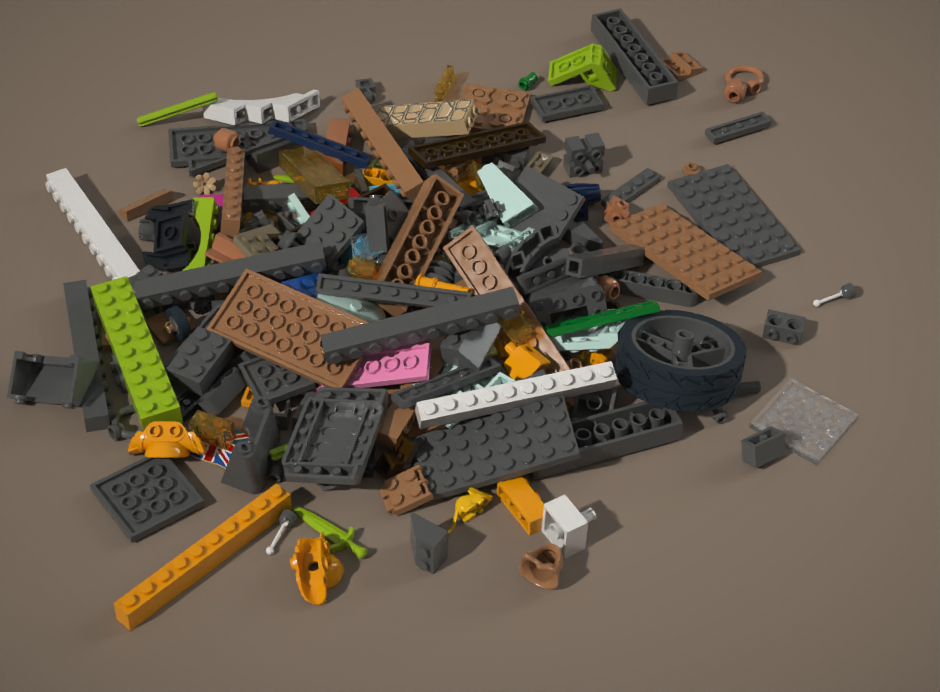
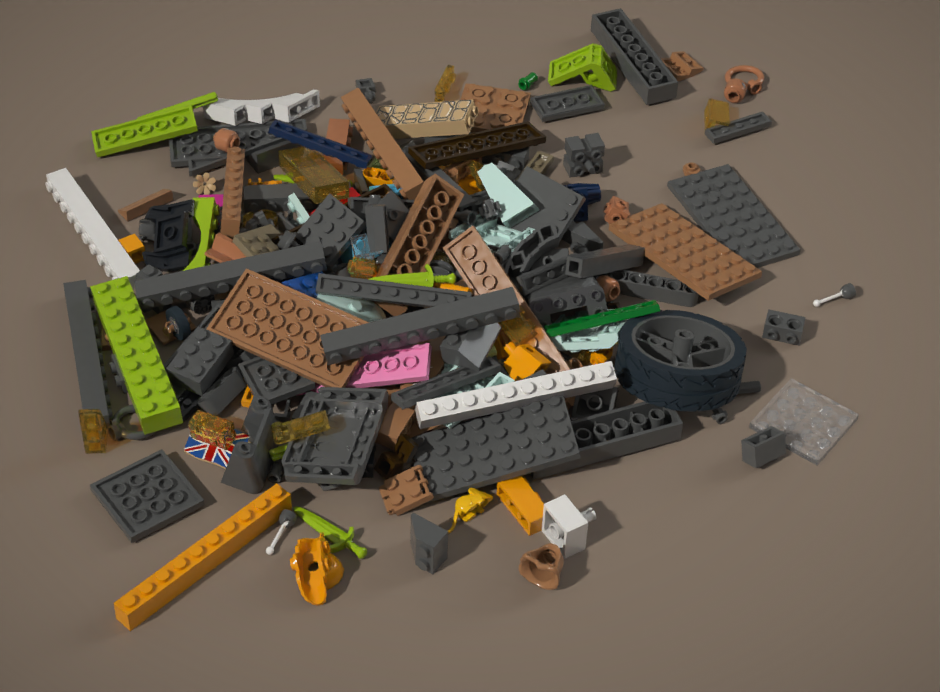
(50, 379): dark grey windscreen -> none
(93, 430): none -> clear yellow slope
(133, 247): none -> light orange brick
(144, 131): none -> lime plate
(166, 440): light orange piece -> none
(300, 427): none -> clear yellow plate
(421, 278): none -> lime sword
(634, 187): dark grey plate -> none
(716, 113): none -> clear yellow panel

